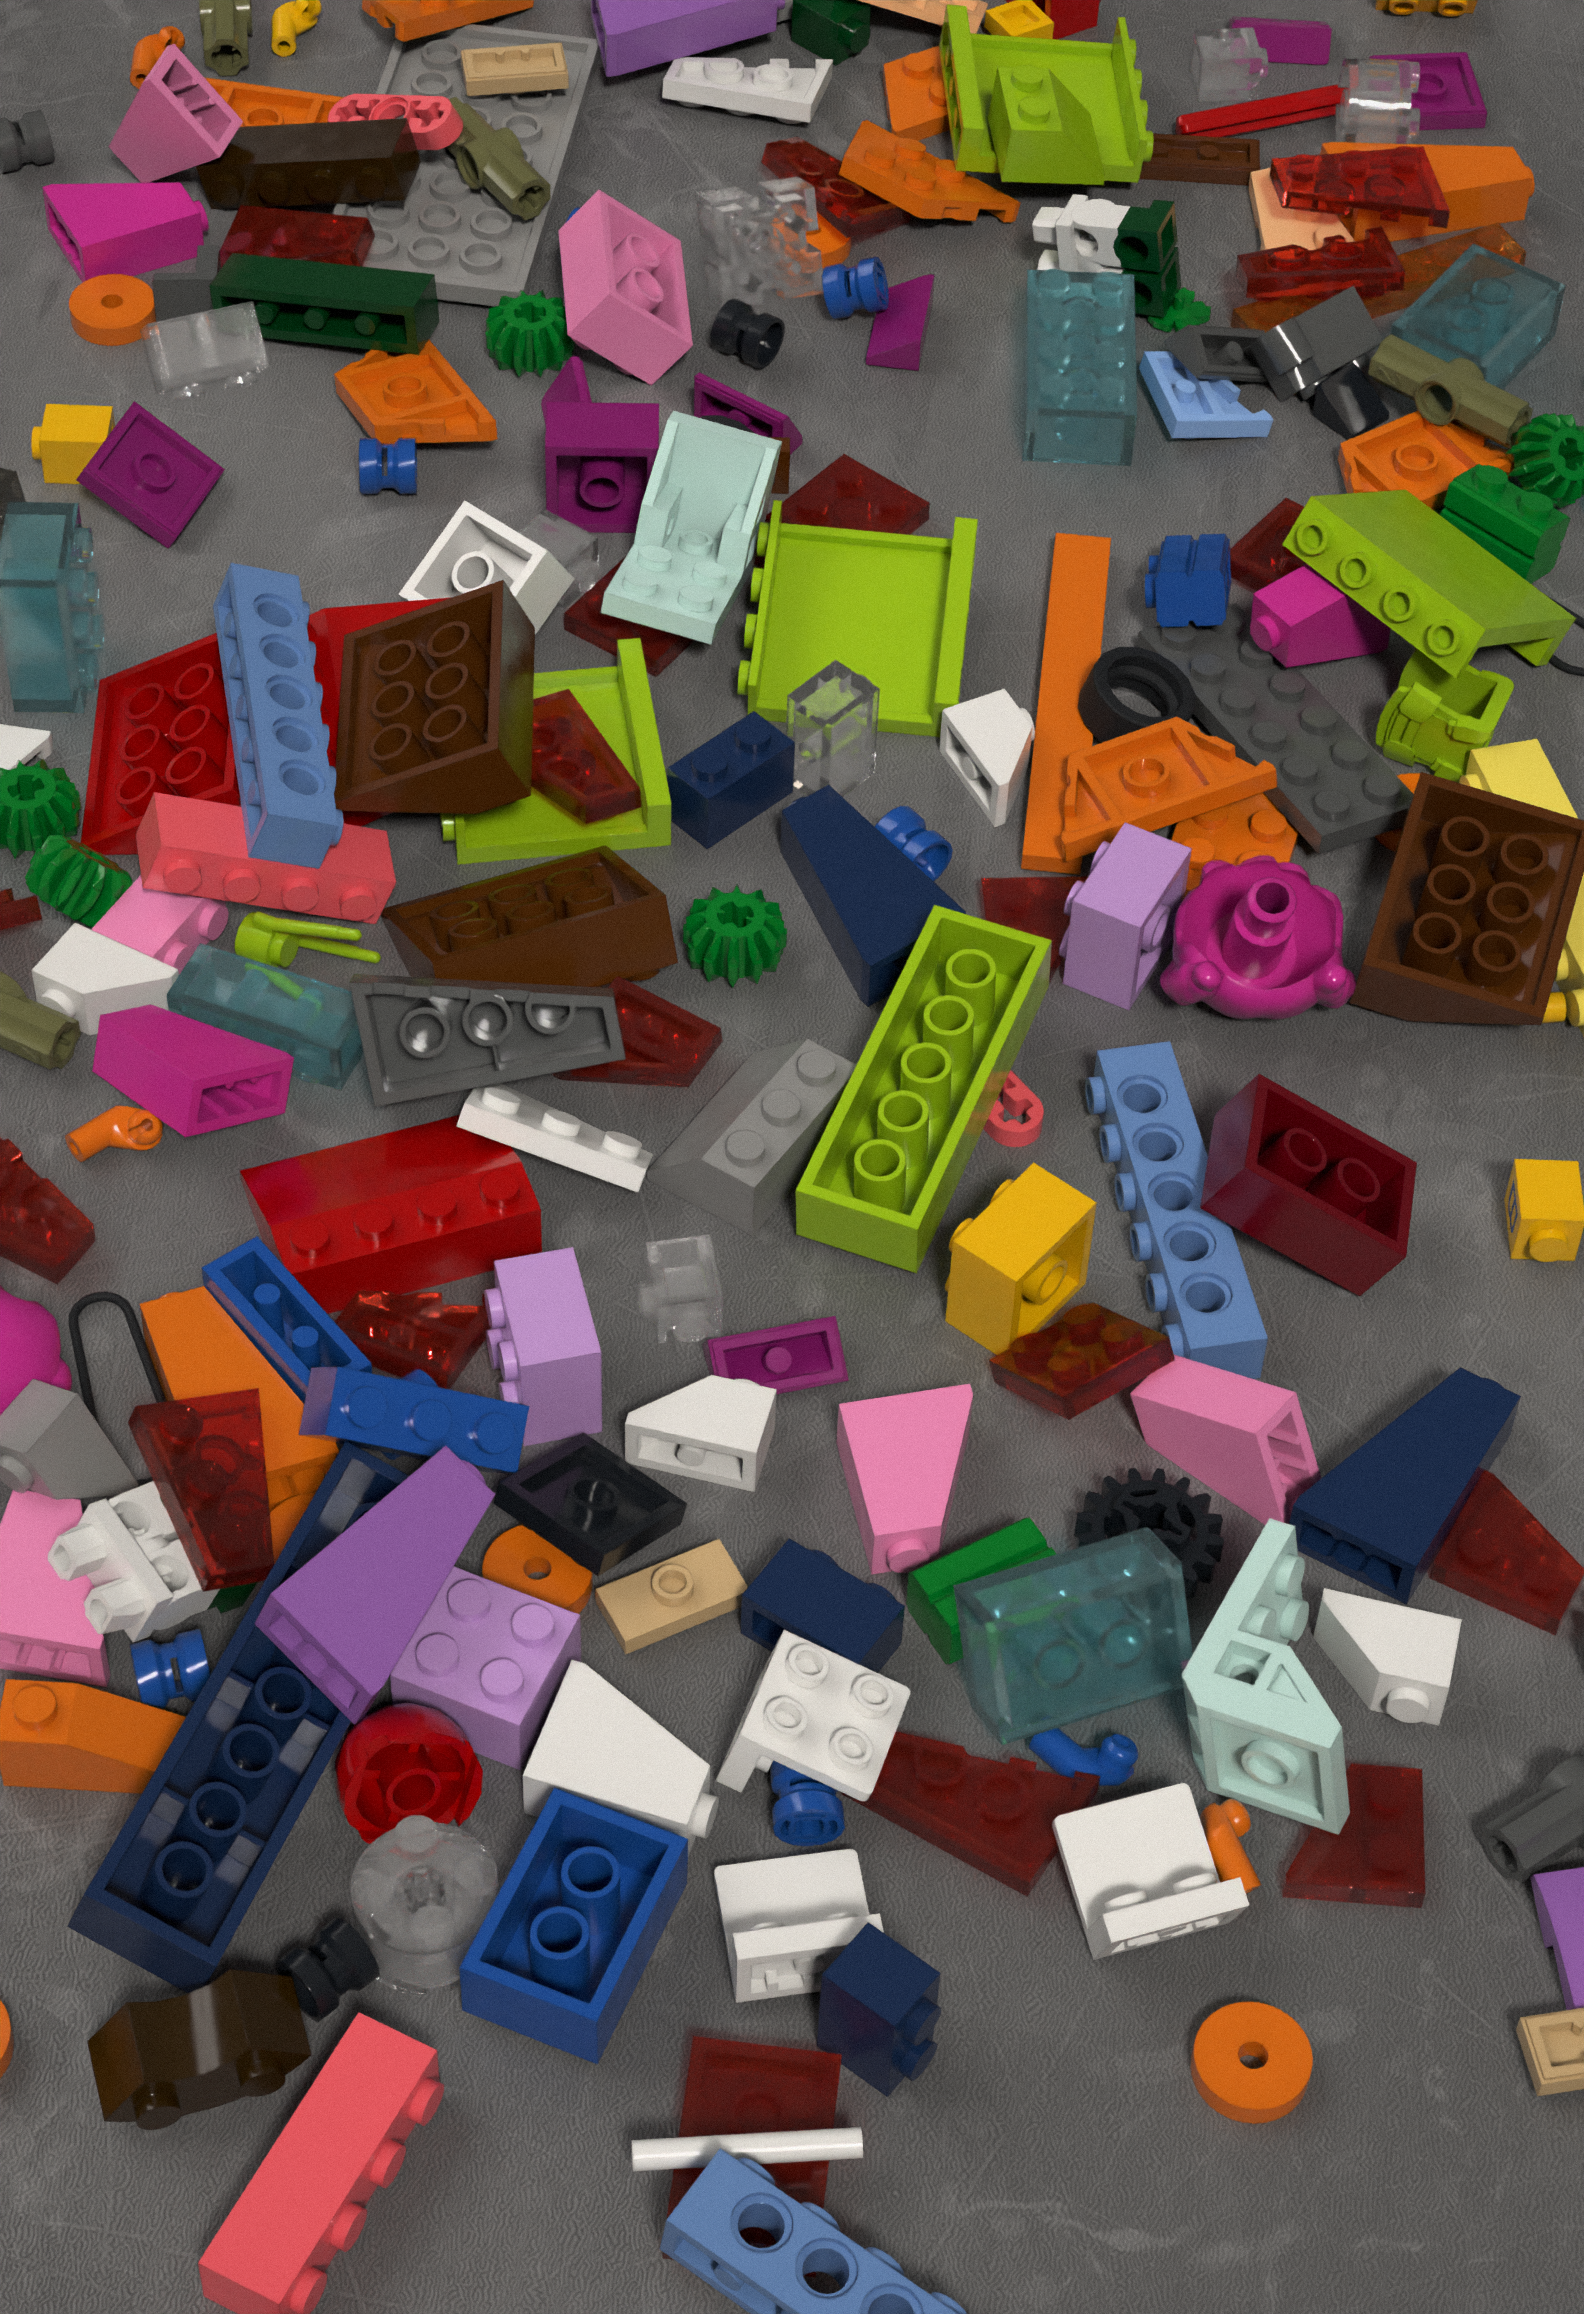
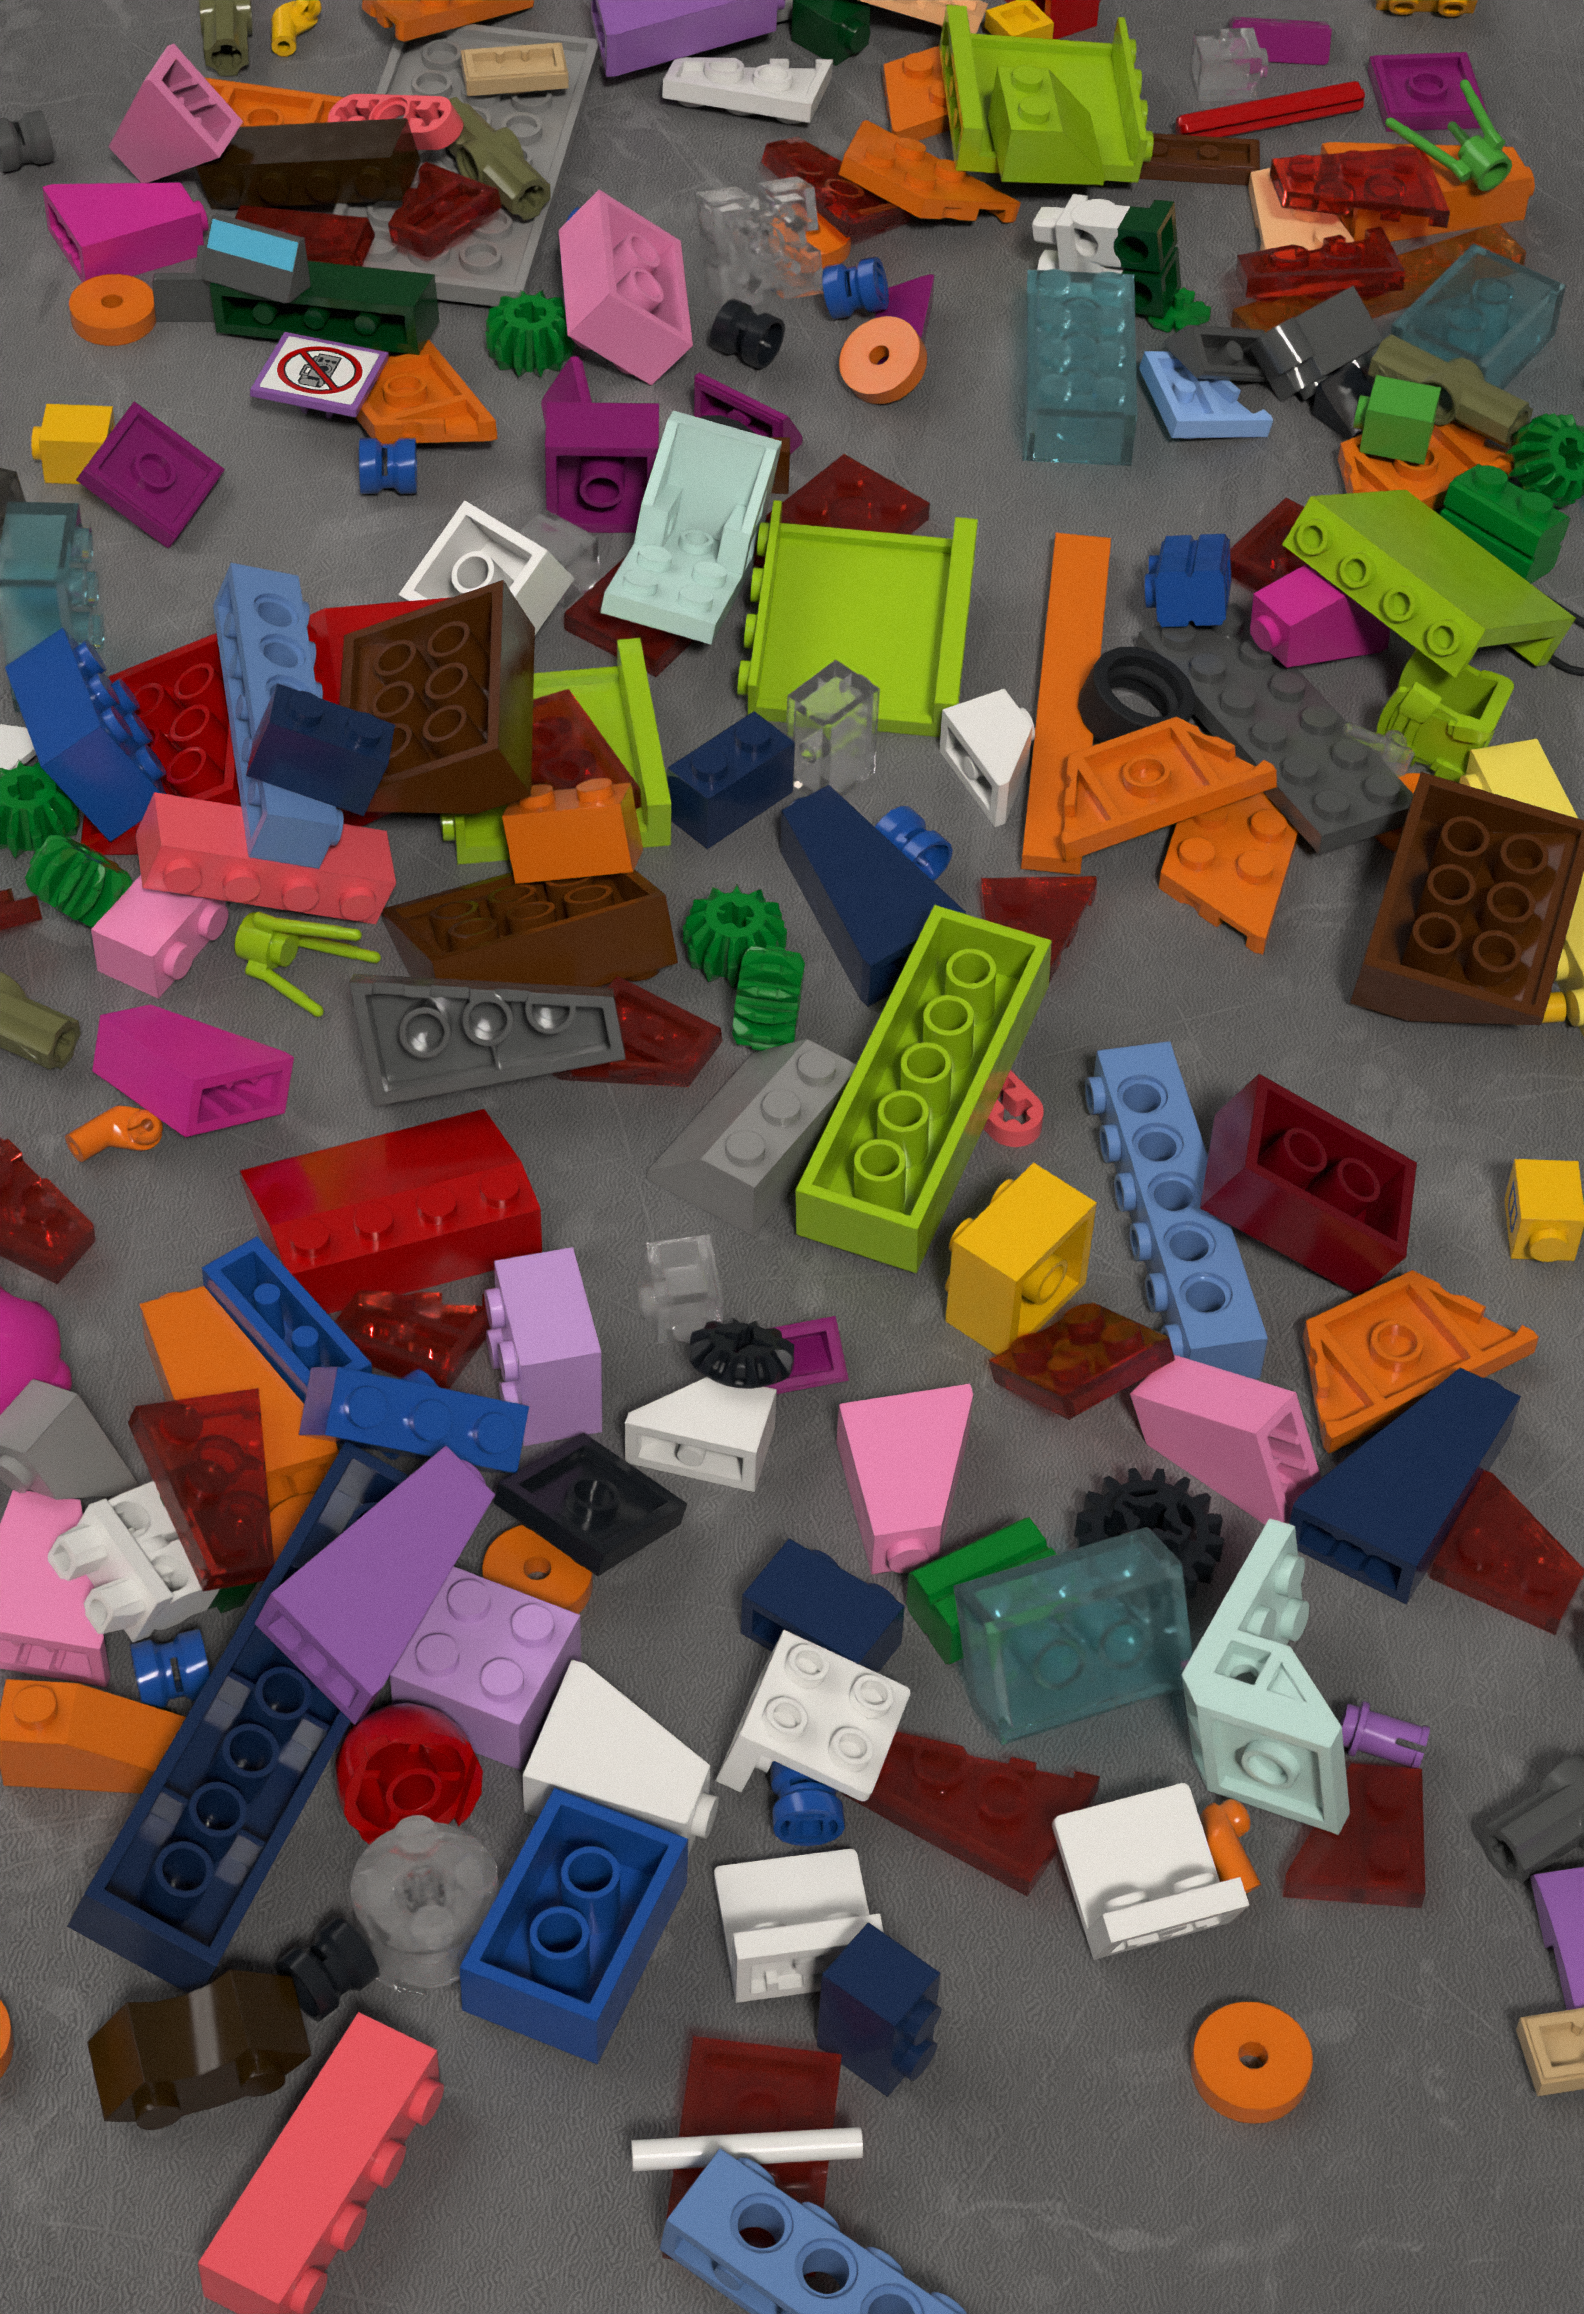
(87, 732): none -> blue brick
(99, 976): white slope -> none
(137, 1337): black piece -> none
(149, 51): orange arm -> none
(205, 350): clear brick -> none
(255, 259): none -> dark grey slope
(273, 1008): clear light blue brick -> none
(319, 374): none -> piece
(320, 749): none -> dark blue brick
(441, 210): none -> clear red wing
(554, 1135): white wing -> none
(573, 832): none -> orange brick
(671, 1596): tan plate -> none
(741, 1354): none -> black gear
(768, 997): none -> green gear
(894, 377): none -> orange piece
(1110, 1761): blue arm -> none
(1124, 915): lavender brick -> none
(1258, 942): dark pink piece -> none
(1377, 101): clear brick -> none
(1377, 1735): none -> medium lavender pin
(1390, 747): none -> clear hand
(1390, 1653): white slope -> none
(1395, 1347): none -> orange wing
(1397, 419): none -> bright green brick
(1479, 156): none -> bright green plant

